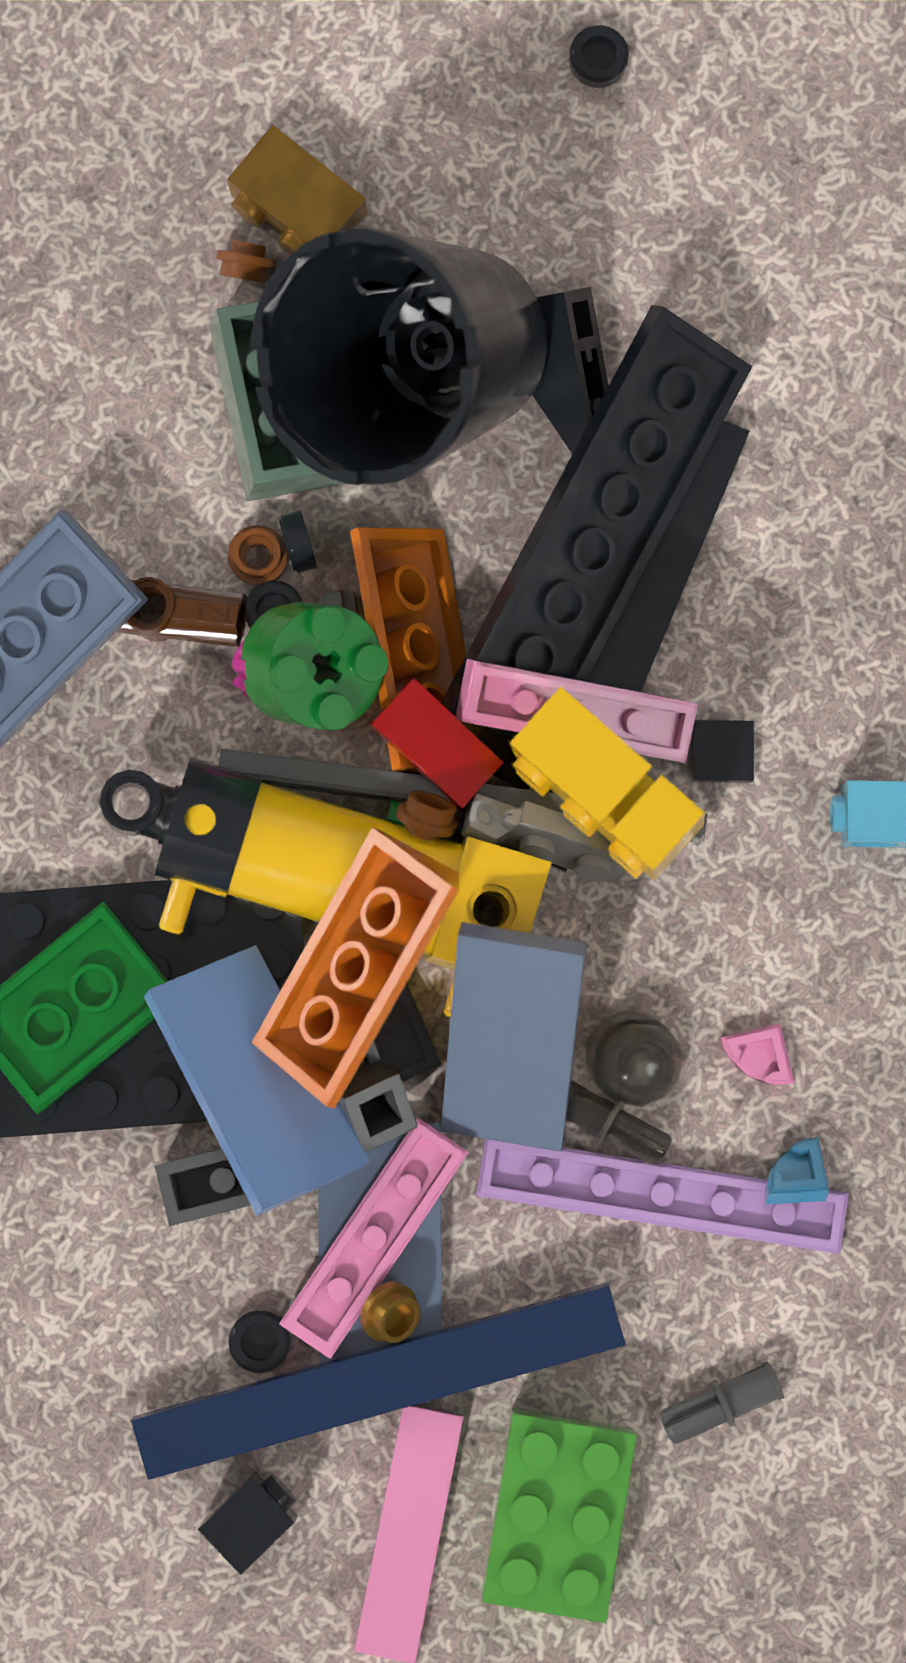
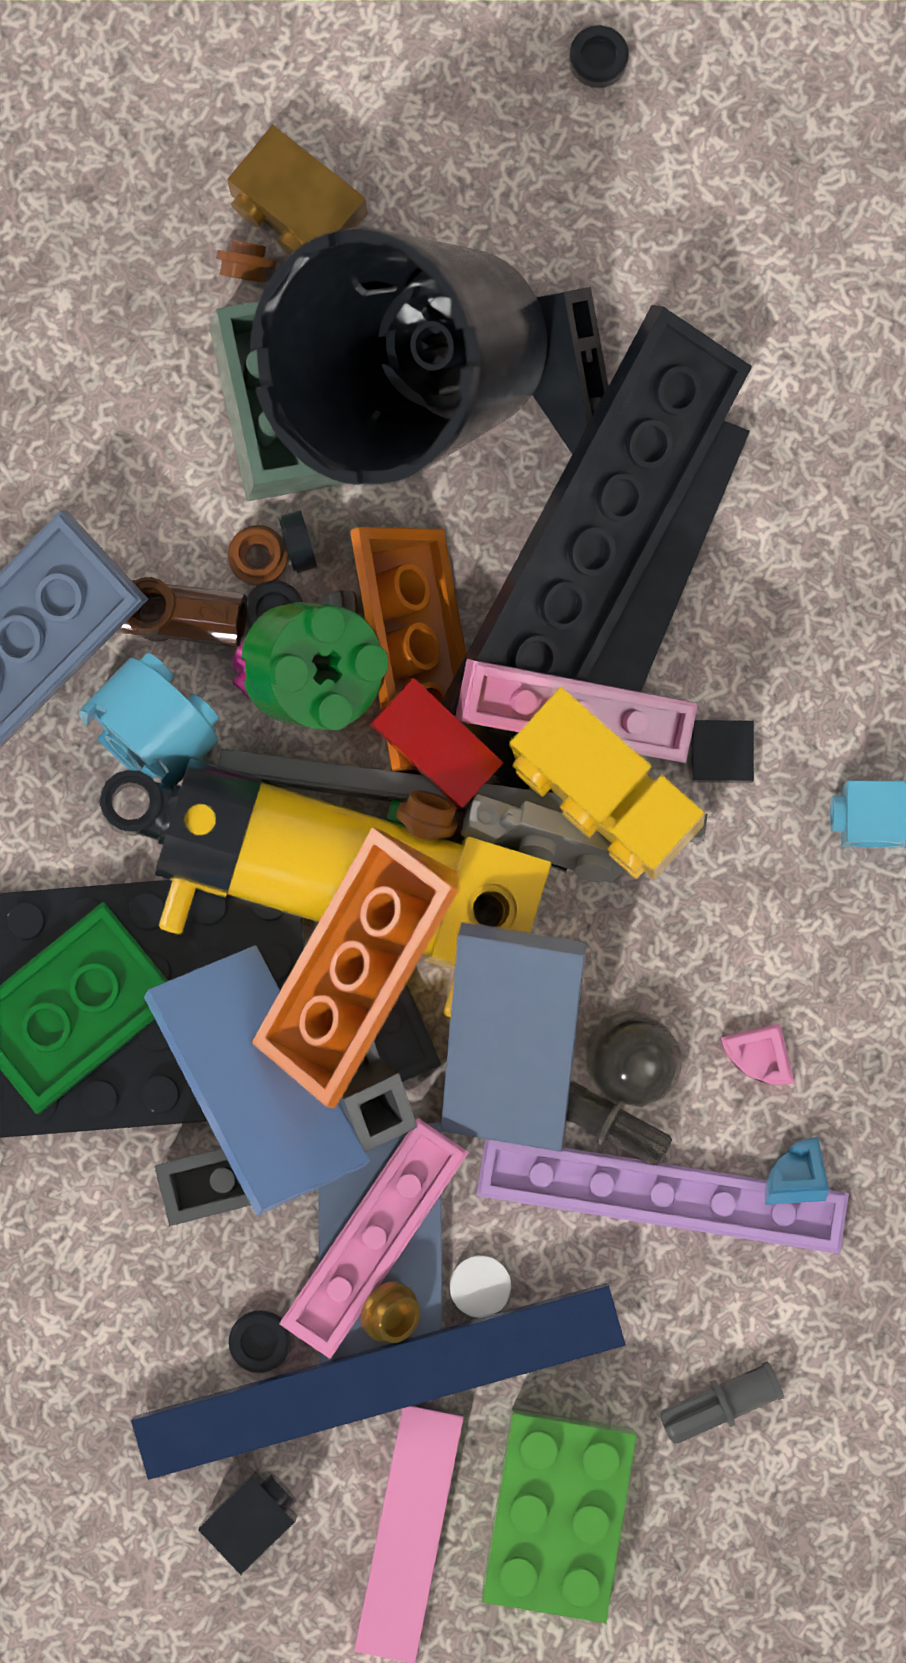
(150, 721): none -> medium azure brick
(480, 1286): none -> white tile

